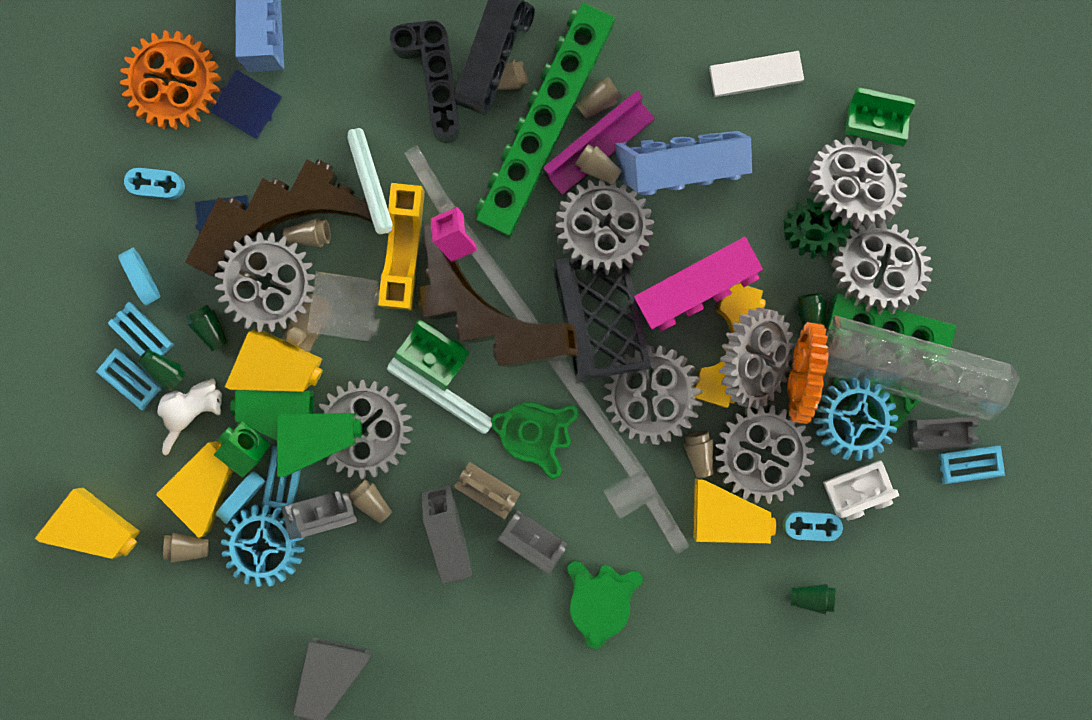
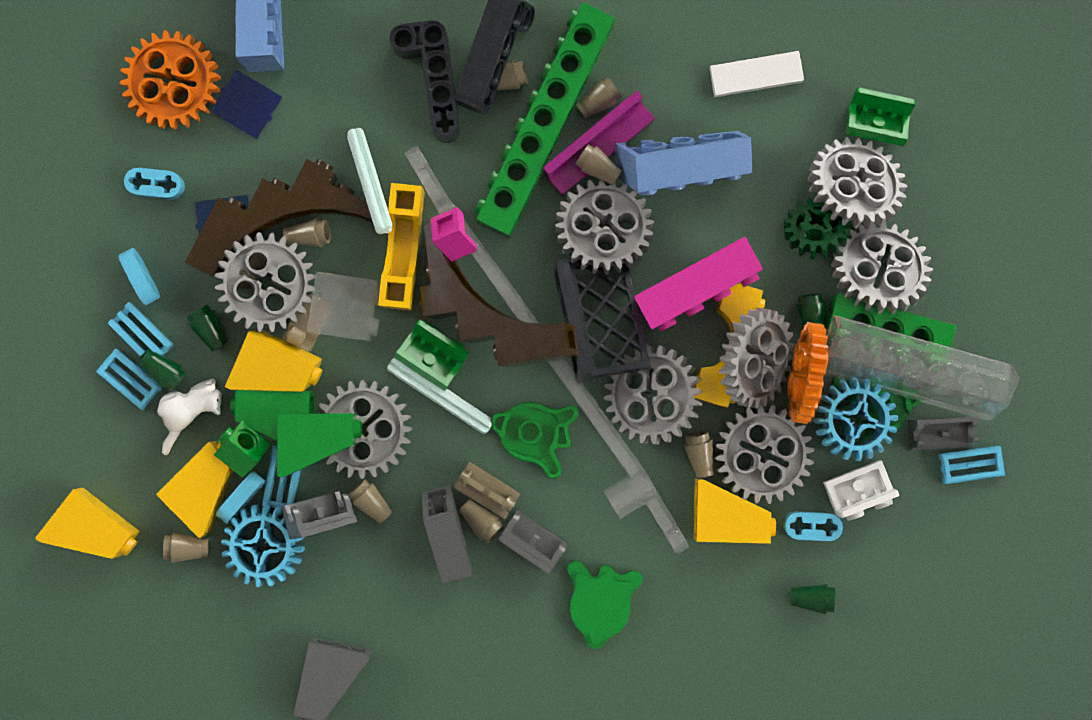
(482, 522): none -> dark tan cone

